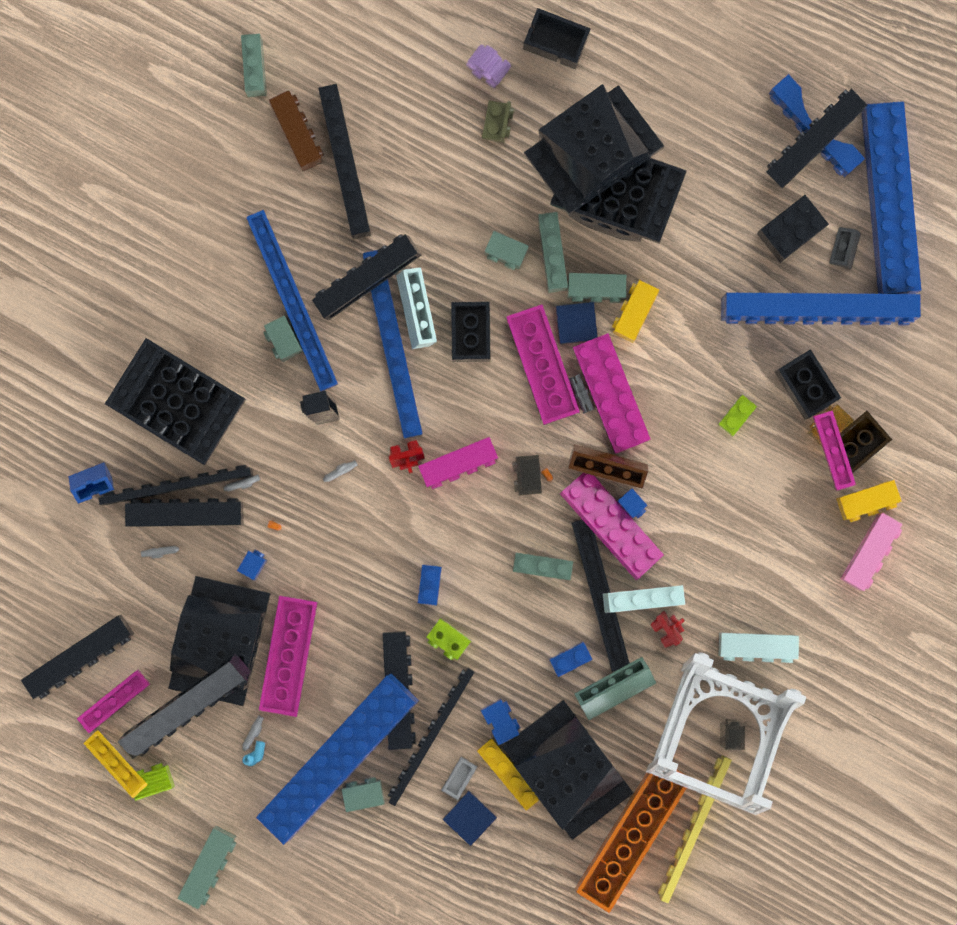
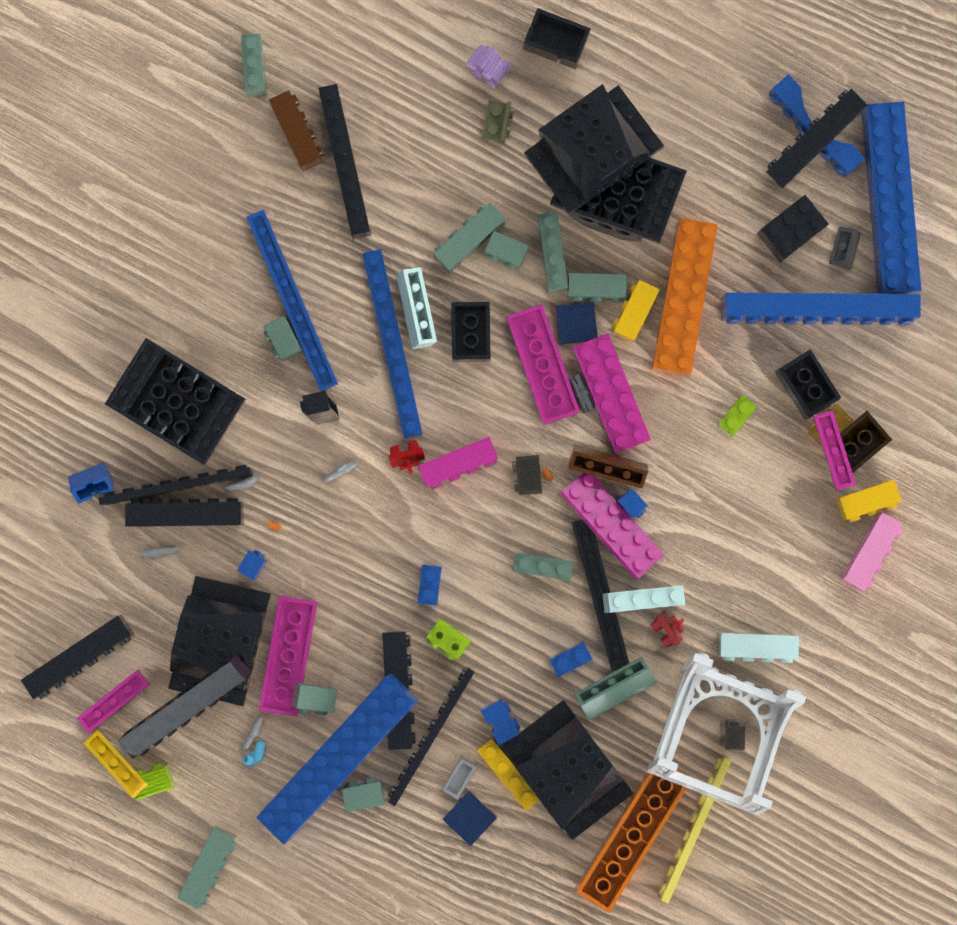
(314, 697): none -> sand green brick
(366, 277): black brick -> none
(469, 238): none -> sand green brick
(684, 297): none -> orange brick

